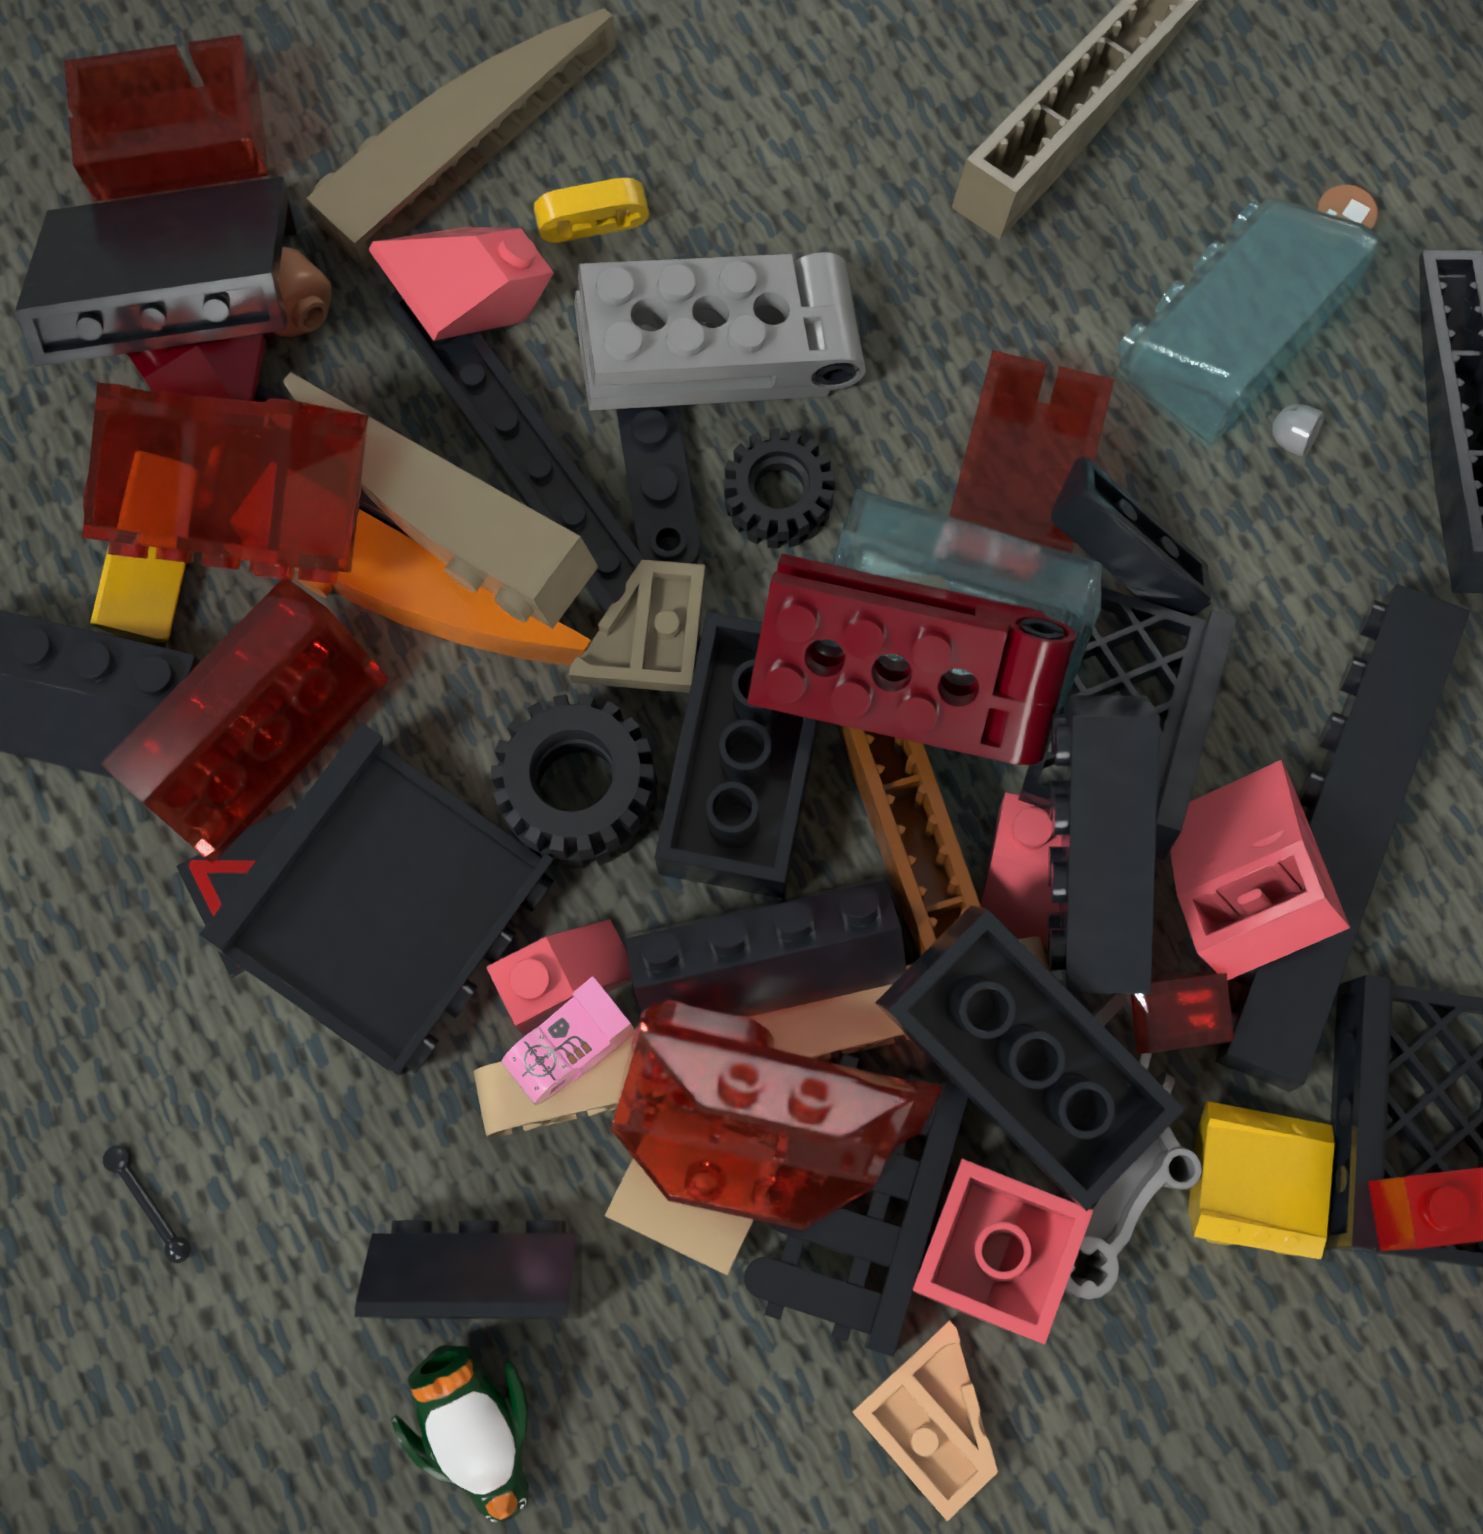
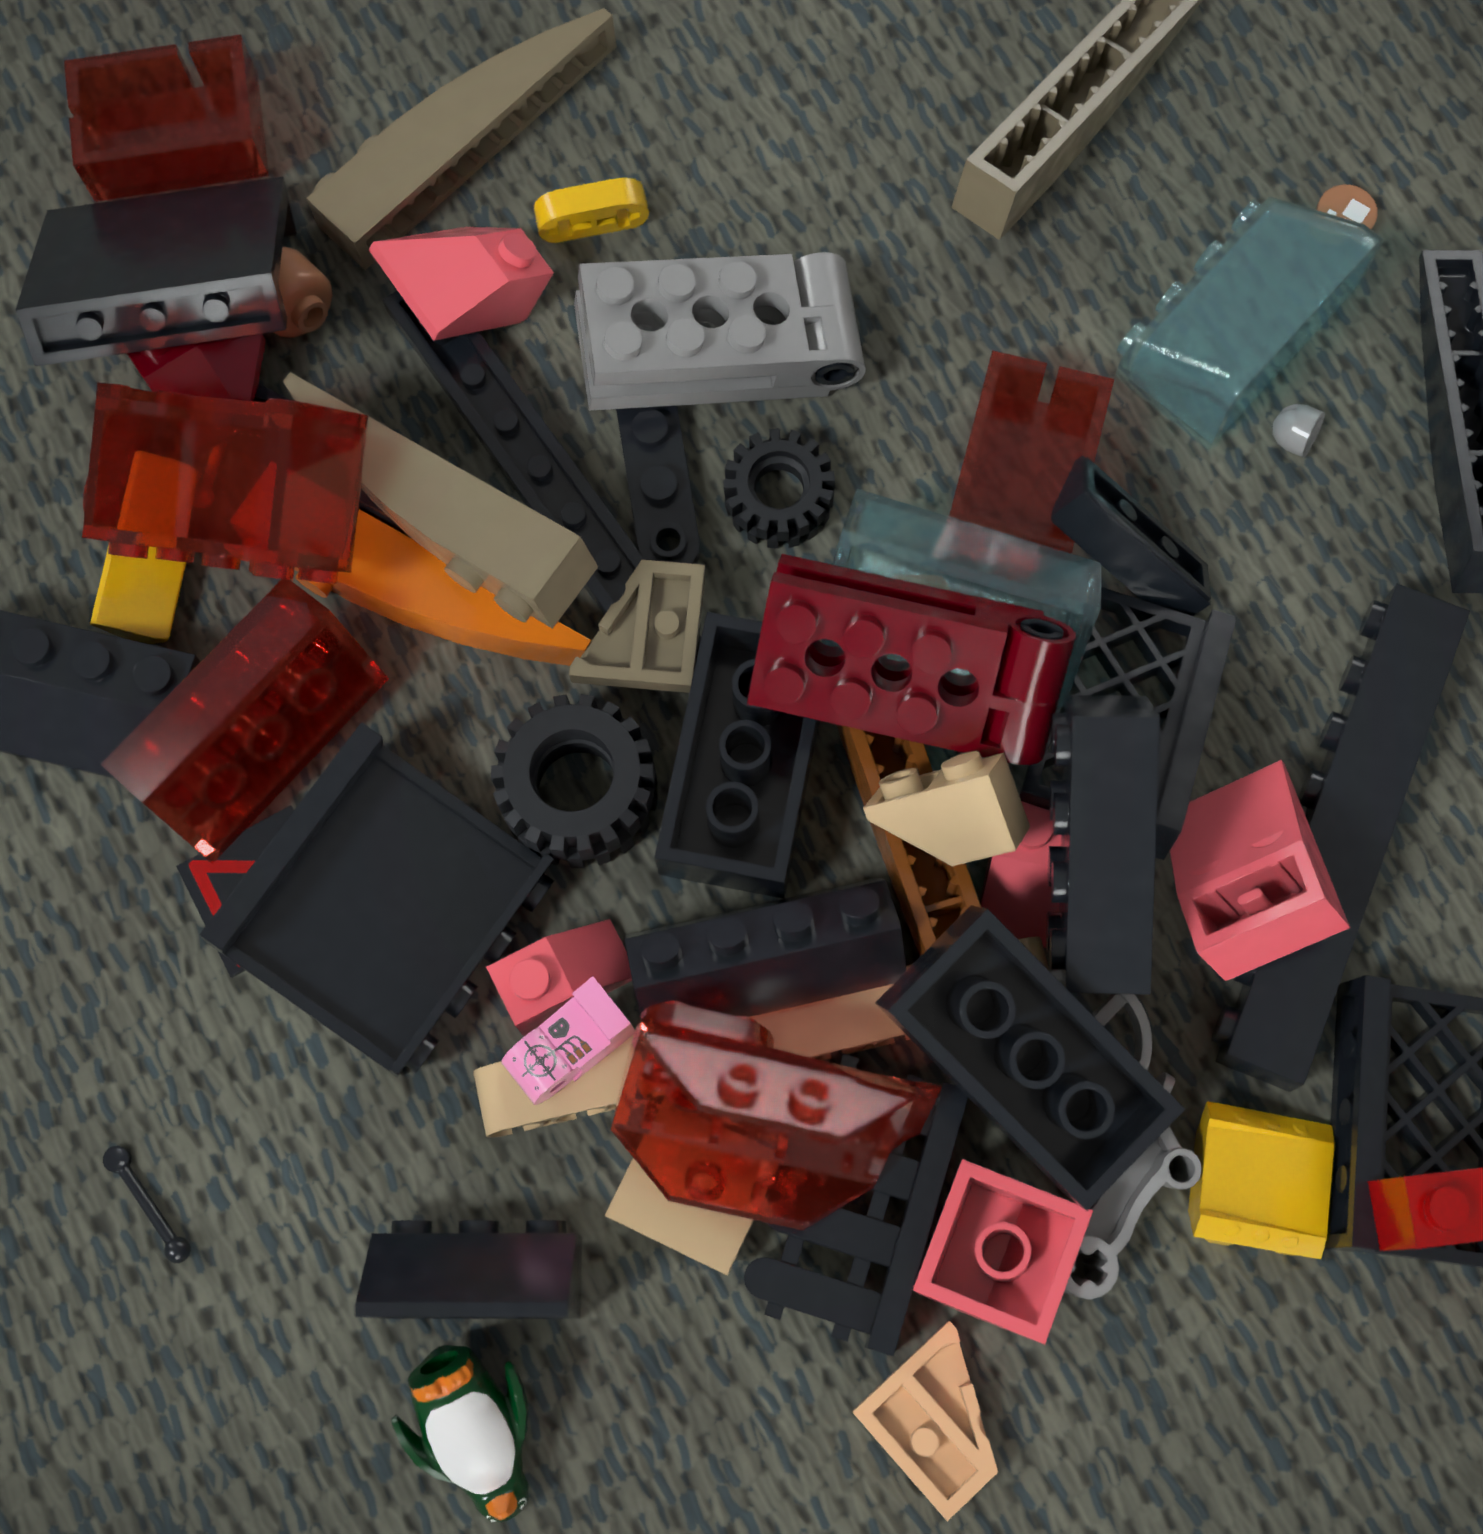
(954, 812): none -> tan slope
(1182, 1012): clear red slope -> none

